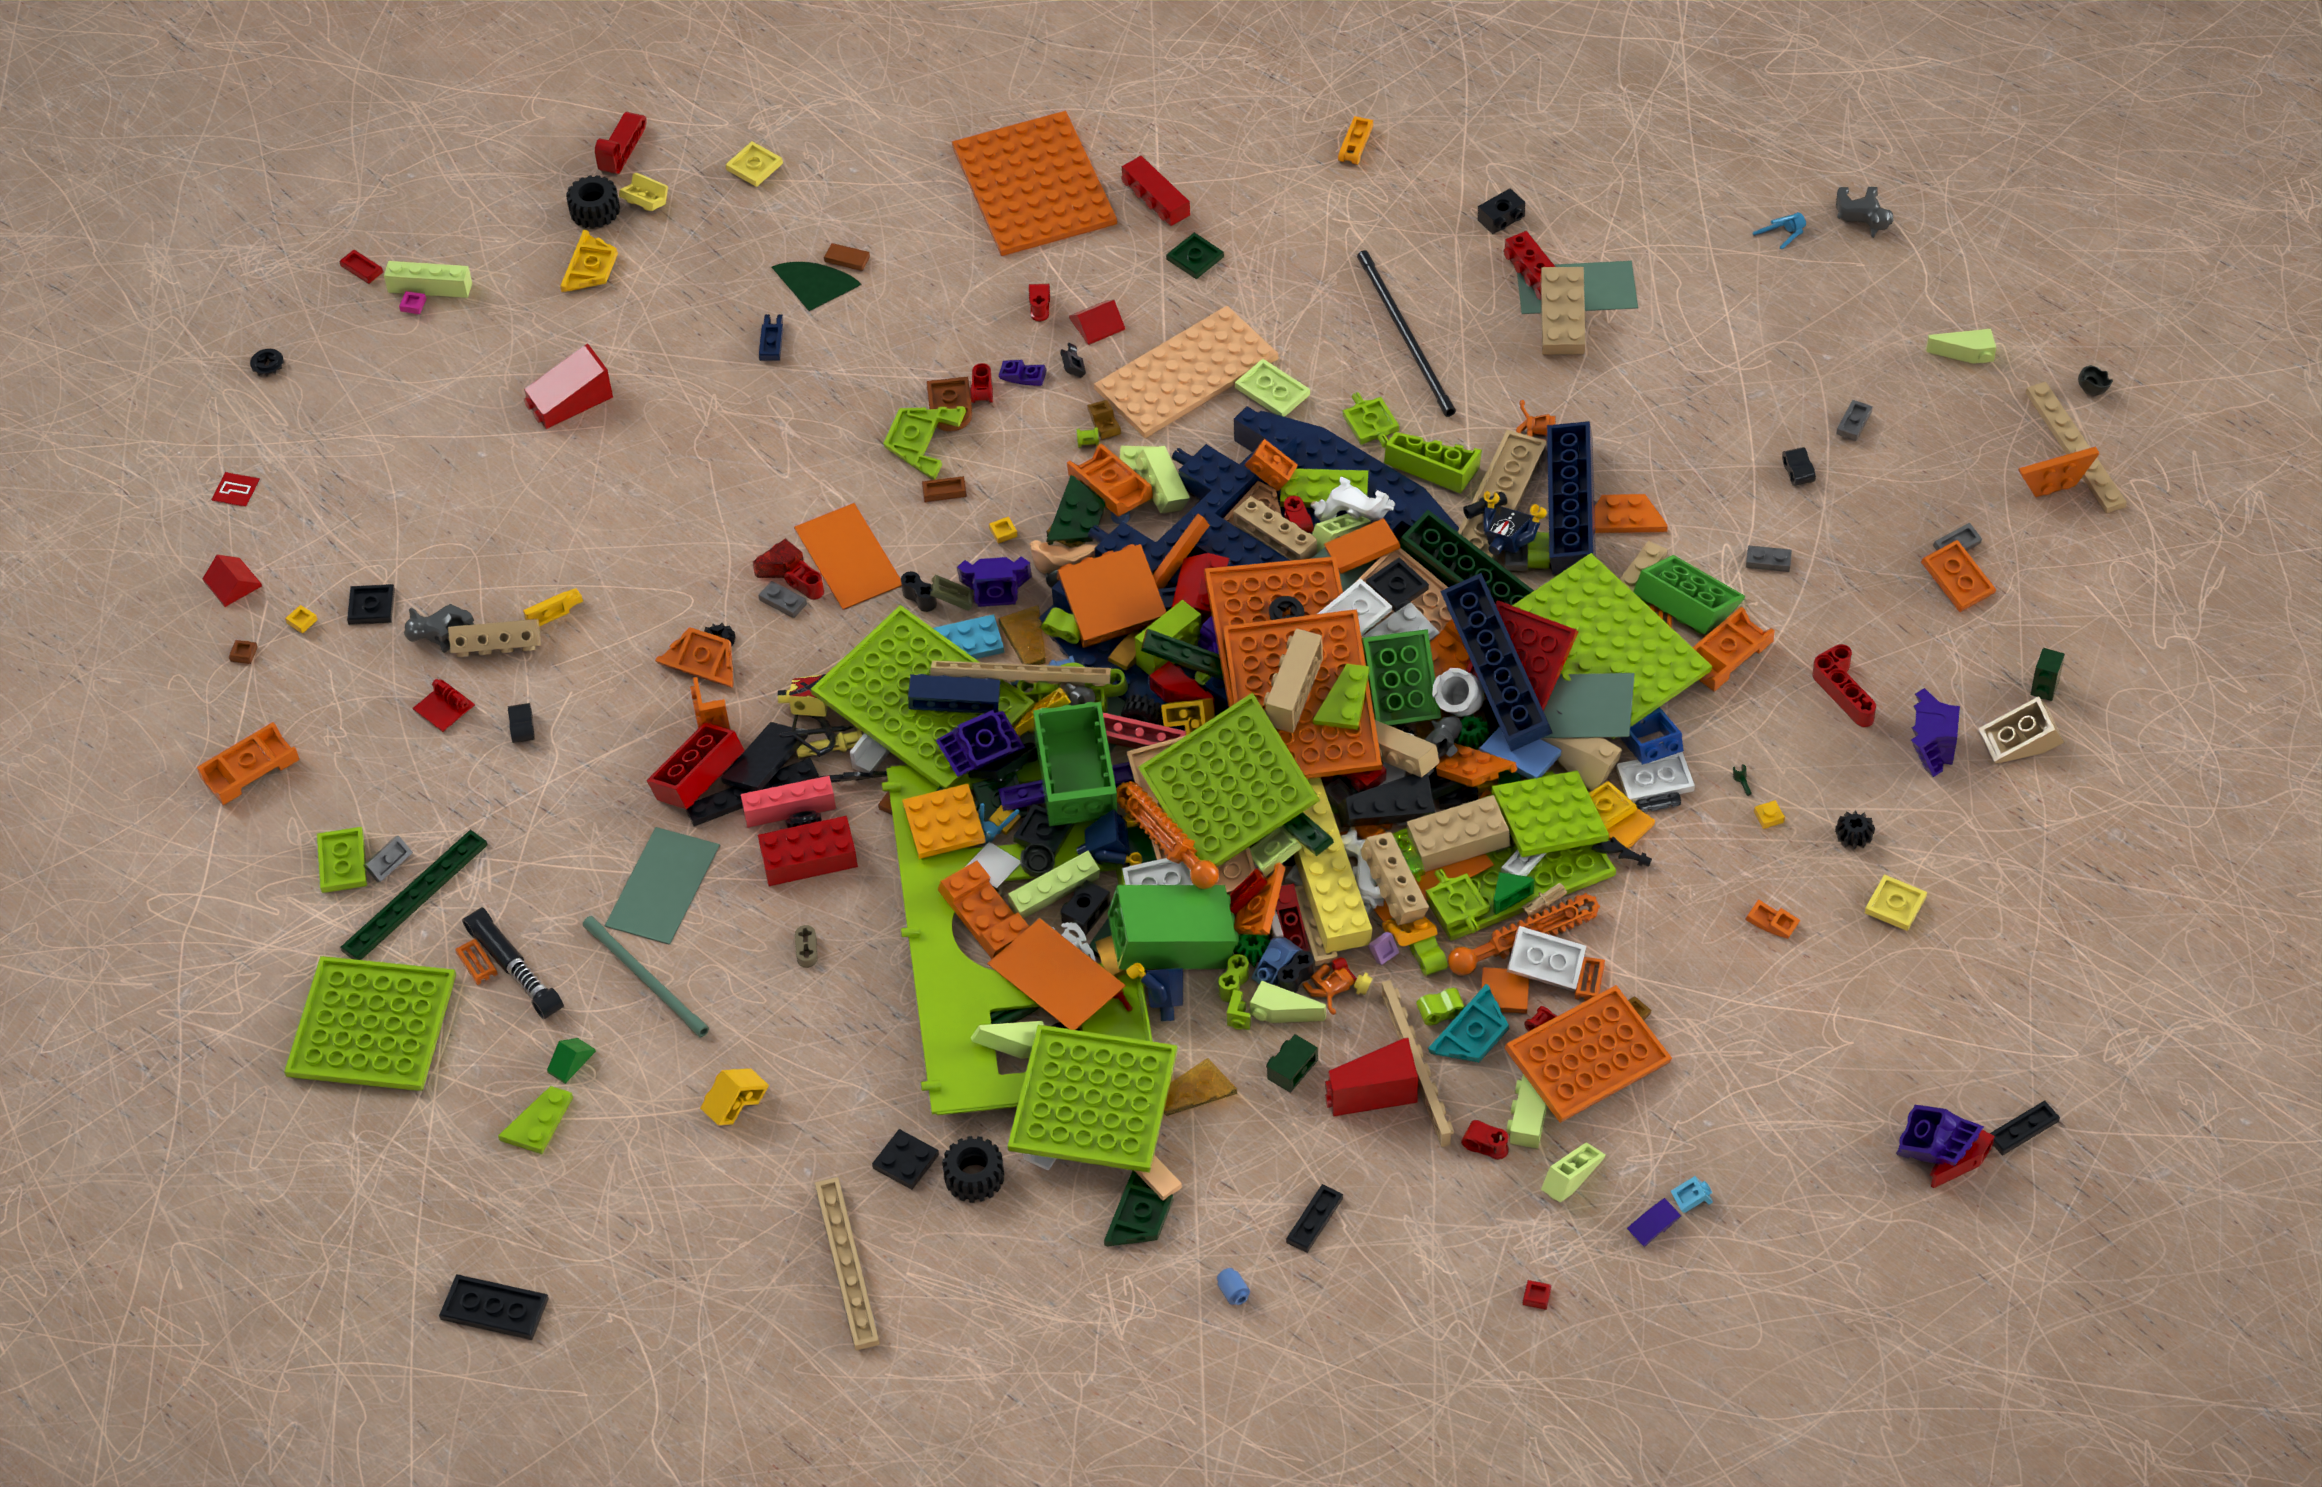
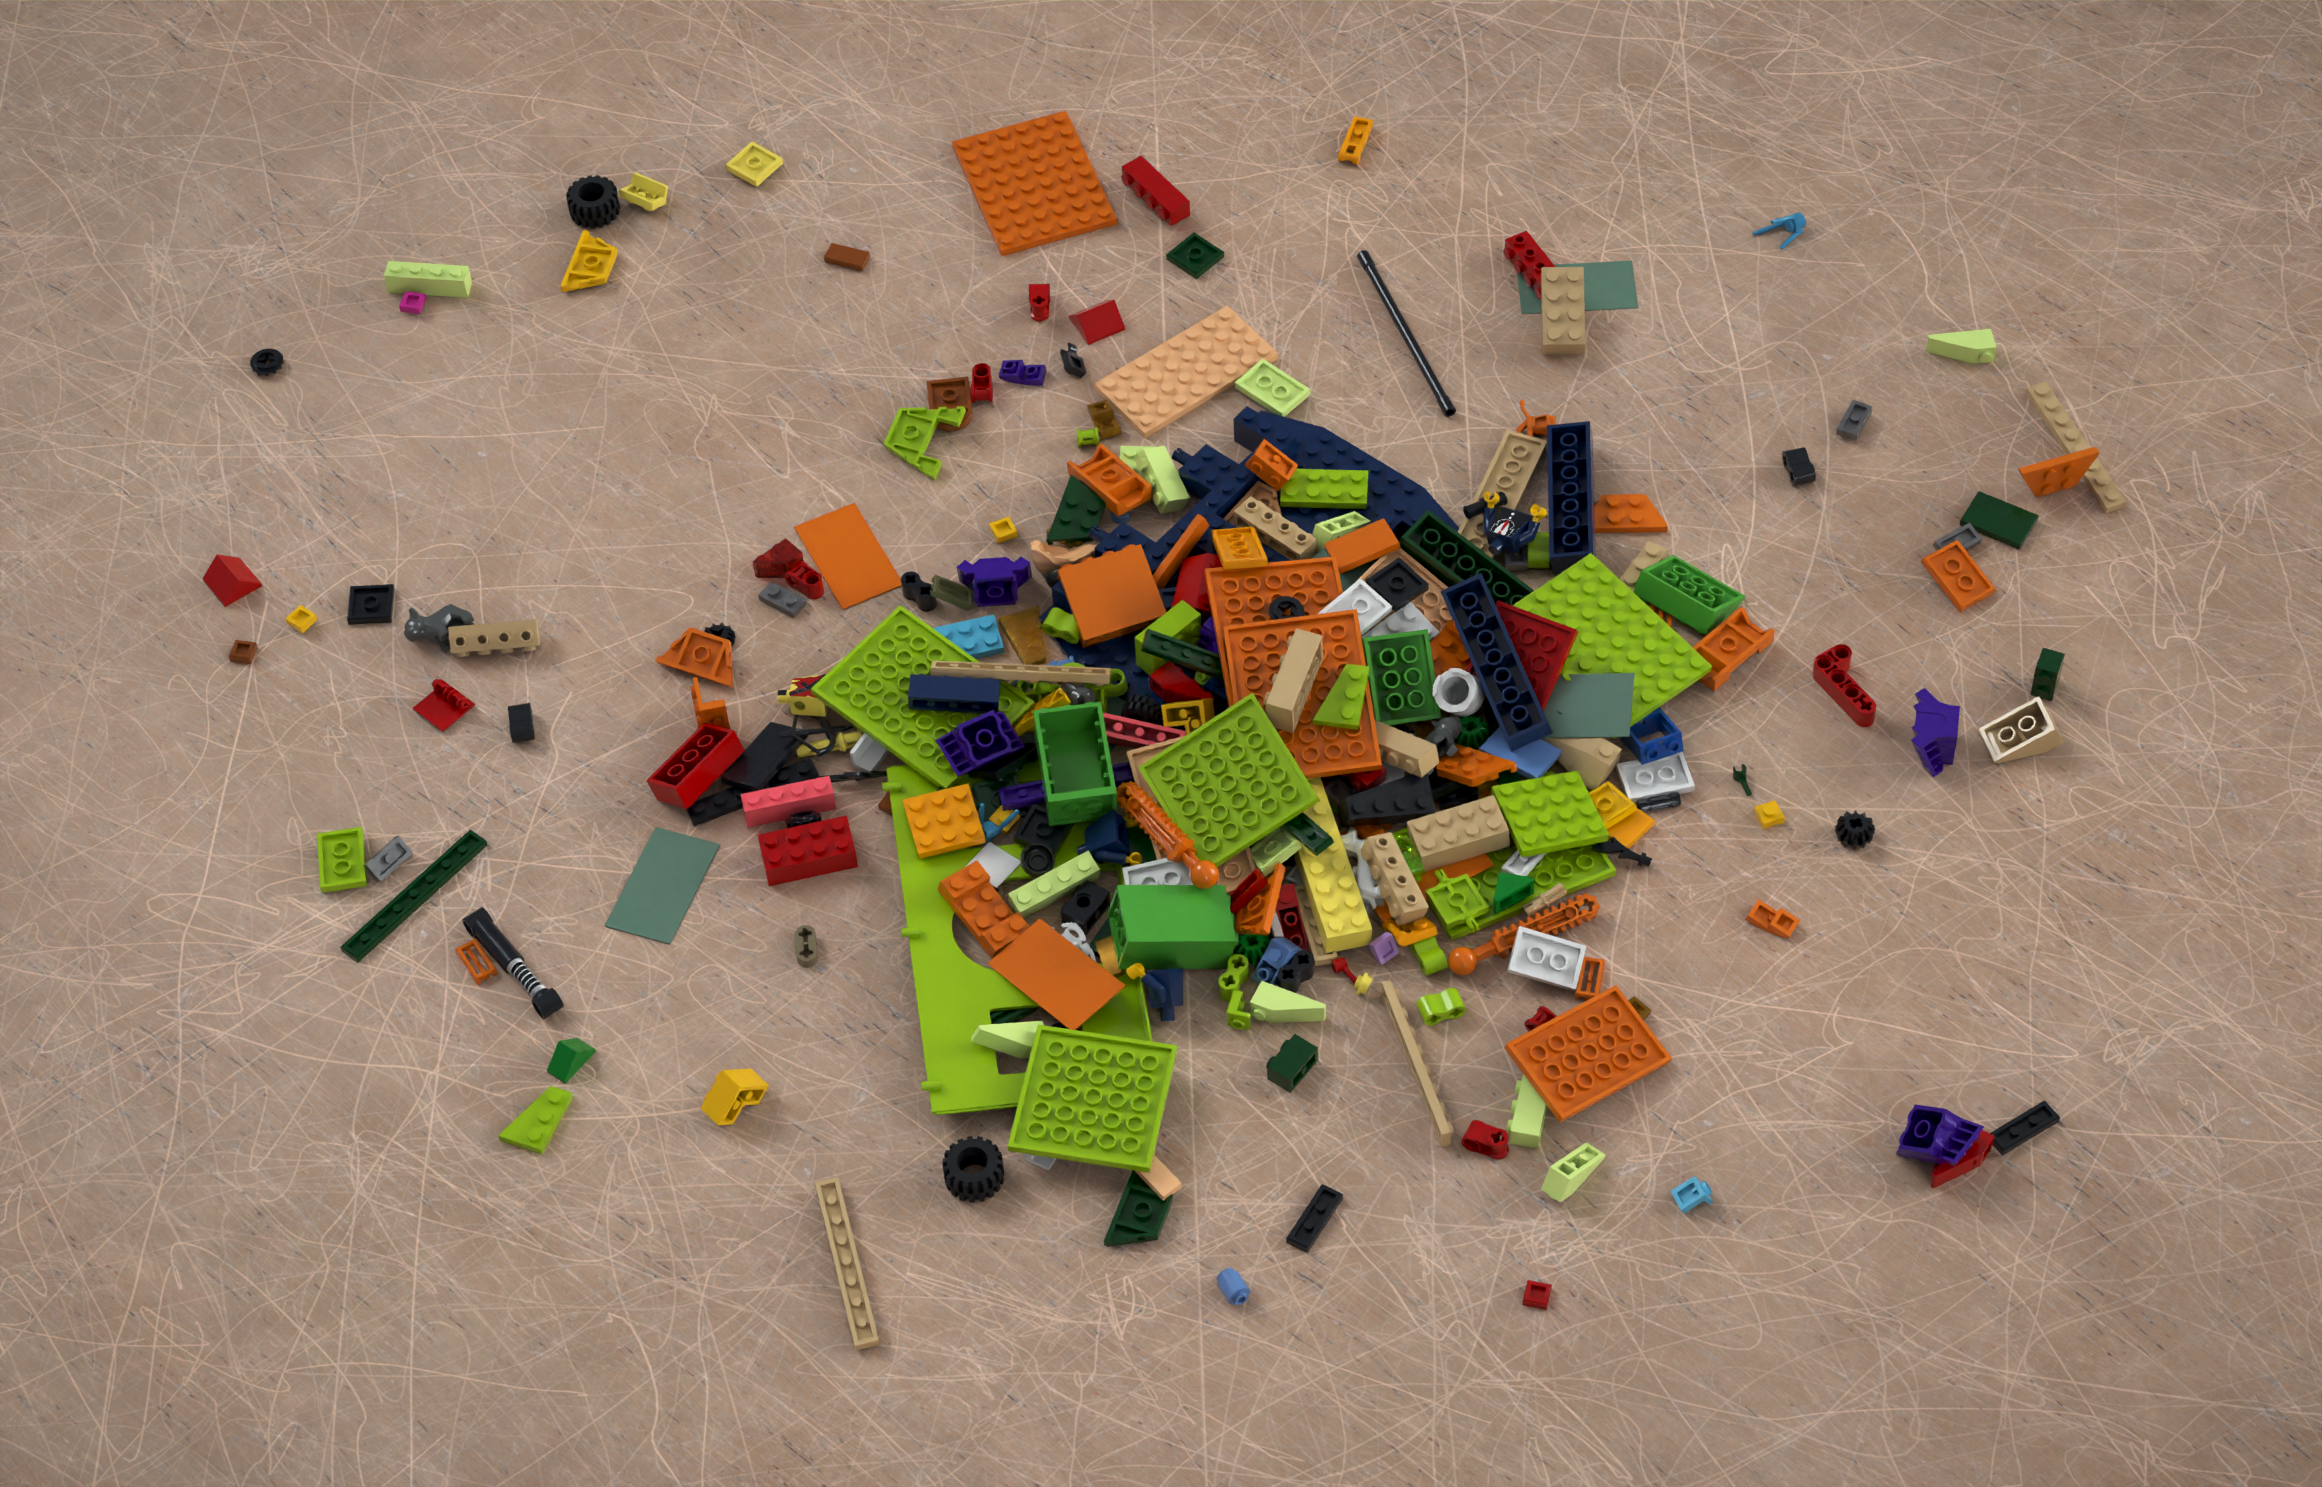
(235, 489): red sticker -> none
(246, 762): orange piece -> none
(361, 266): red tile -> none
(370, 1023): lime plate -> none
(494, 1307): black tile -> none
(553, 607): yellow hinge -> none
(569, 388): slope -> none
(613, 153): red beam -> none
(644, 975): sand green piece -> none
(771, 339): dark blue hinge -> none
(814, 282): dark green sticker -> none
(905, 1159): black plate -> none
(944, 489): dark orange tile -> none
(1121, 997): red hand -> none
(1125, 654): pearl gold slope -> none
(1198, 1087): clear yellow wing -> none
(1239, 548): none -> light orange tile
(1298, 514): red piece -> none
(1334, 984): orange piece -> none
(1354, 502): white animal -> none
(1370, 420): lime plate -> none
(1374, 1081): red slope -> none
(1433, 461): lime wedge -> none
(1473, 1030): teal wing -> none
(1501, 211): black brick -> none
(1507, 989): orange tile -> none
(1653, 1222): dark purple slope -> none
(1768, 558): flat silver plate -> none
(1863, 210): dark grey animal -> none
(1895, 902): light yellow plate -> none
(1999, 520): none -> dark green tile
(2094, 381): pearl dark grey hair -> none

